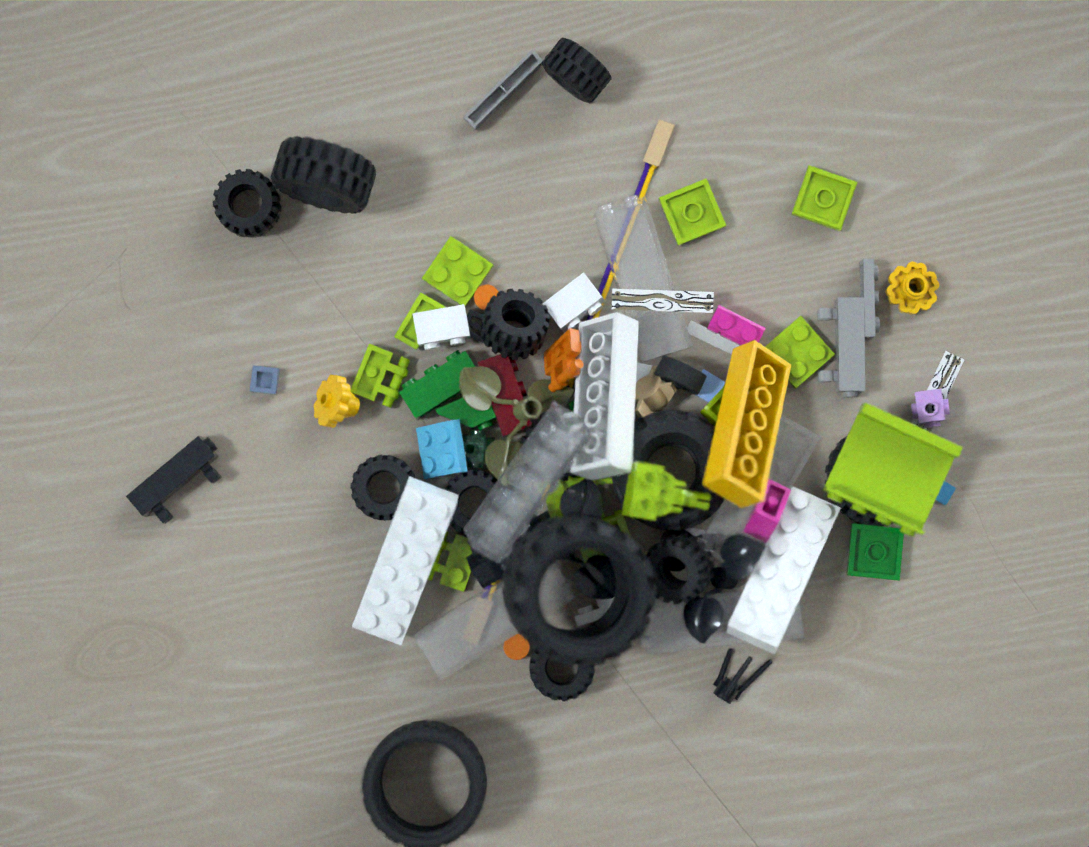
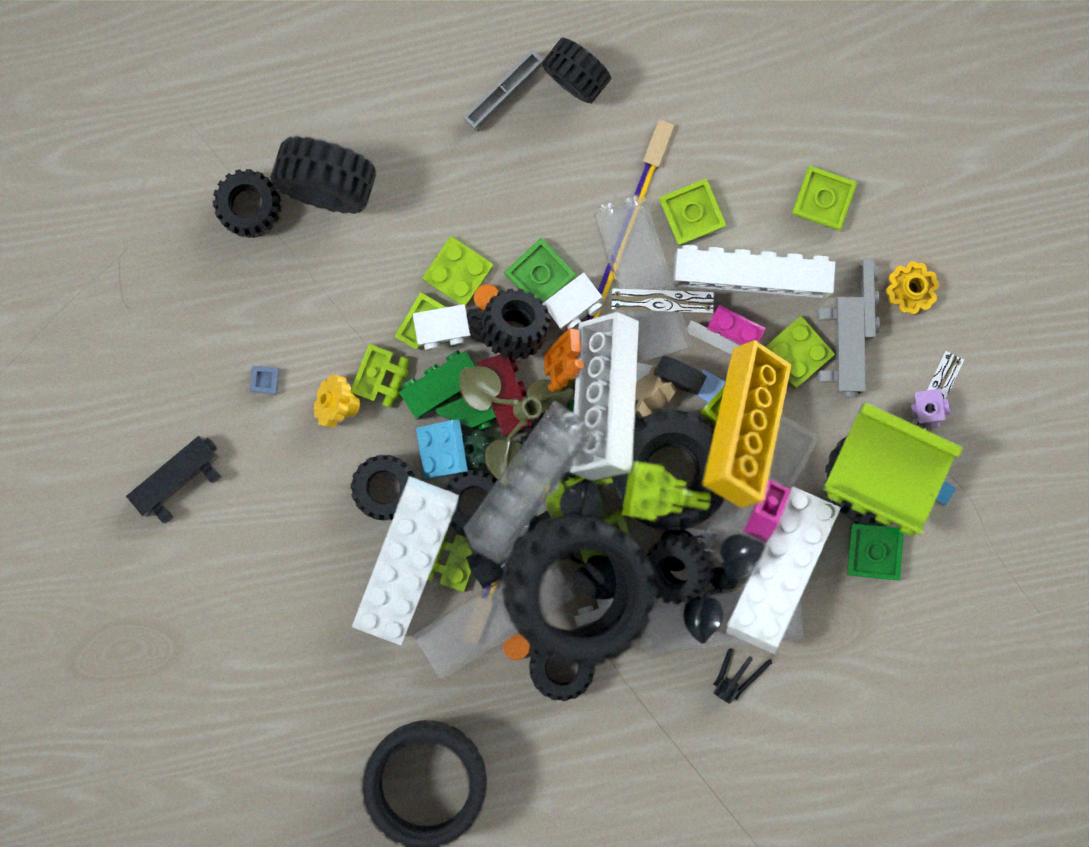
(540, 271): none -> bright green plate
(753, 273): none -> white brick

